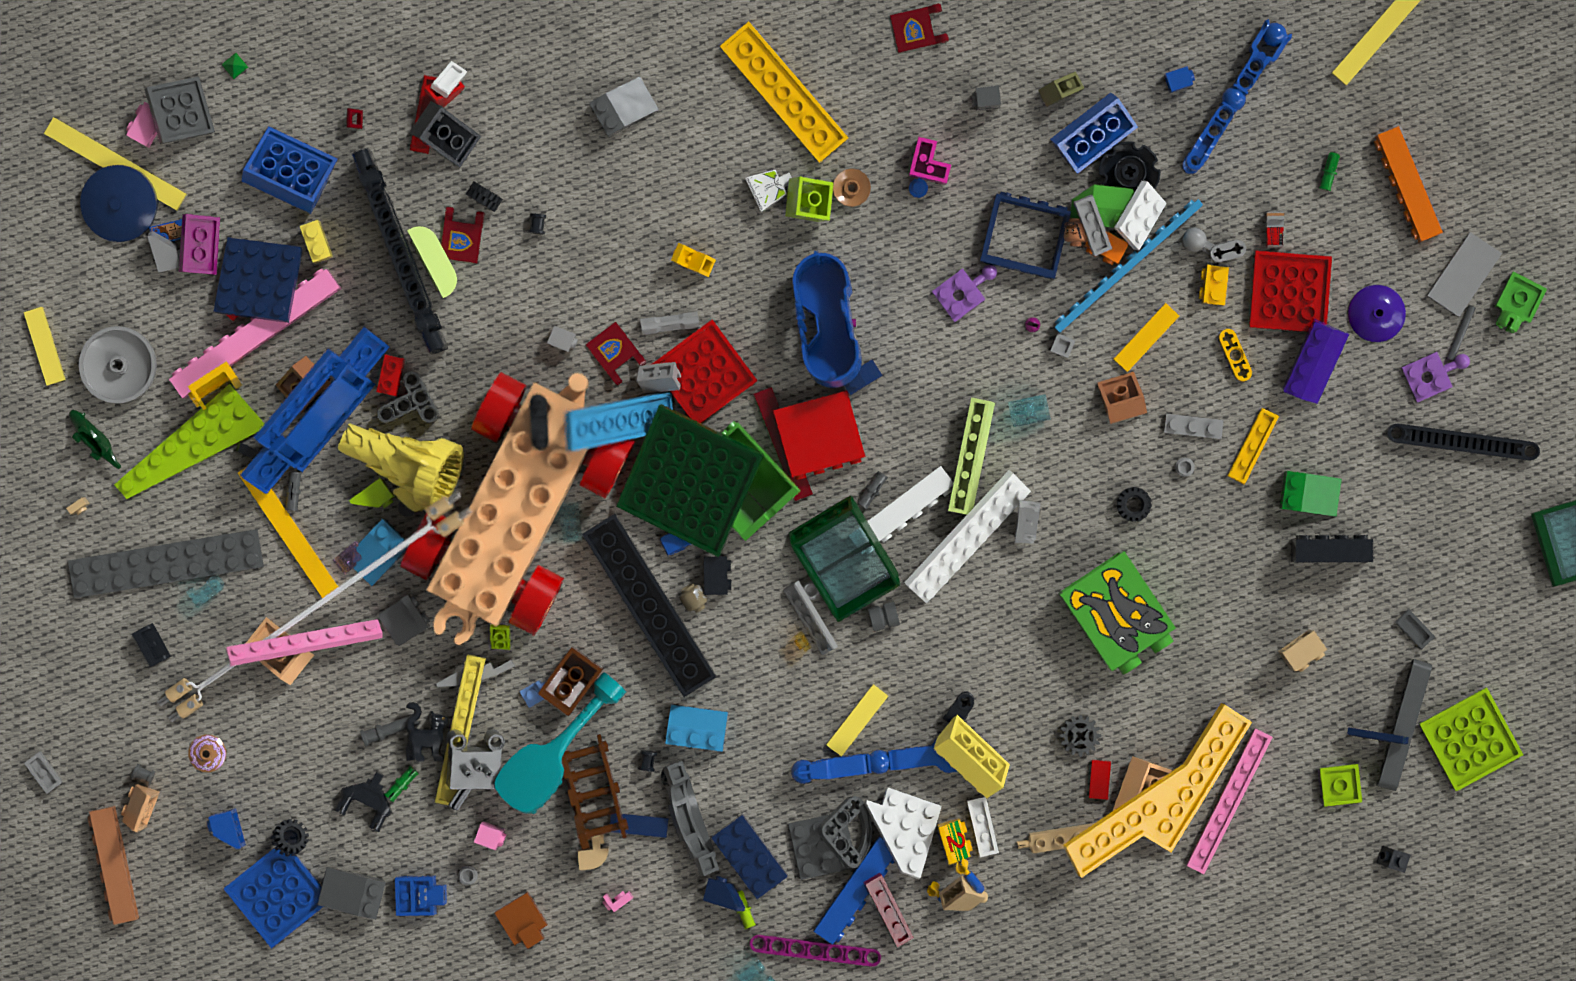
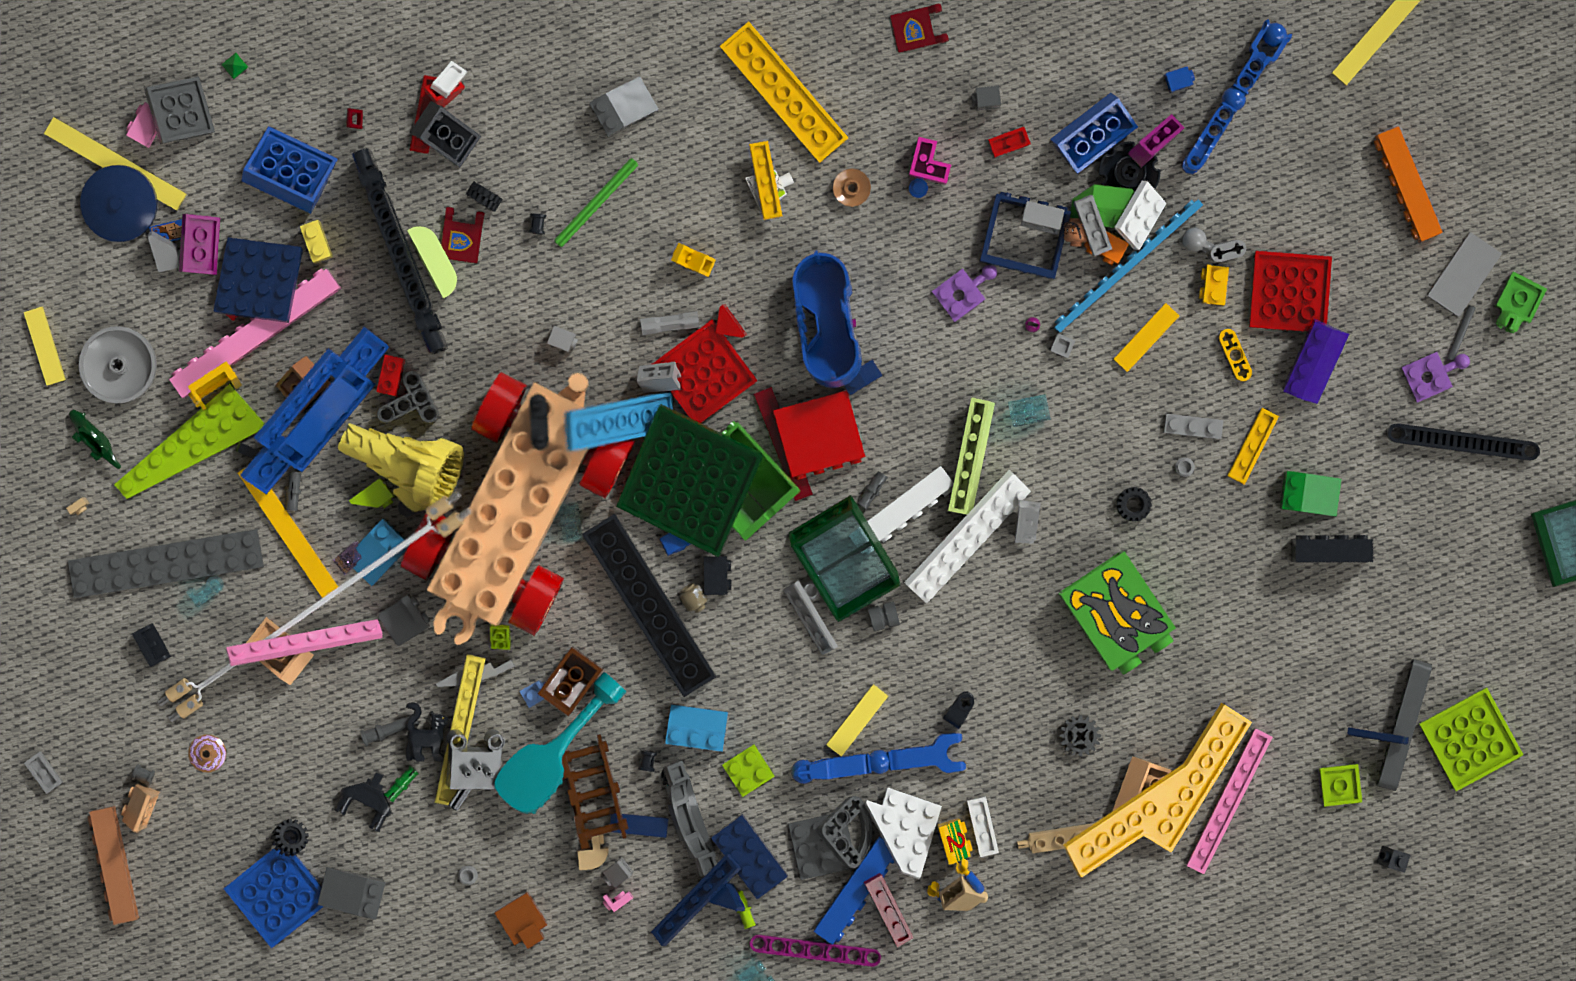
(227, 828): blue slope -> none
(418, 895): blue piece -> none
(490, 836): bright pink brick -> none
(596, 202): none -> bright green axle
(613, 349): dark red flag -> none
(617, 872): none -> light grey slope
(696, 900): none -> dark blue plate
(728, 324): none -> red slope
(748, 770): none -> lime plate
(765, 180): none -> yellow tile
(802, 642): clear yellow plate -> none
(809, 199): lime brick -> none
(972, 757): light yellow slope -> none
(1009, 142): none -> red plate
(1042, 217): none -> light grey hinge
(1061, 89): olive slope -> none
(1099, 779): red tile -> none
(1122, 397): nougat slope -> none
(1156, 140): none -> magenta brick
(1274, 229): leg -> none
(1303, 650): tan brick -> none
(1329, 171): green axle -> none
(1363, 313): dark purple dish -> none
(1414, 629): dark grey tile -> none

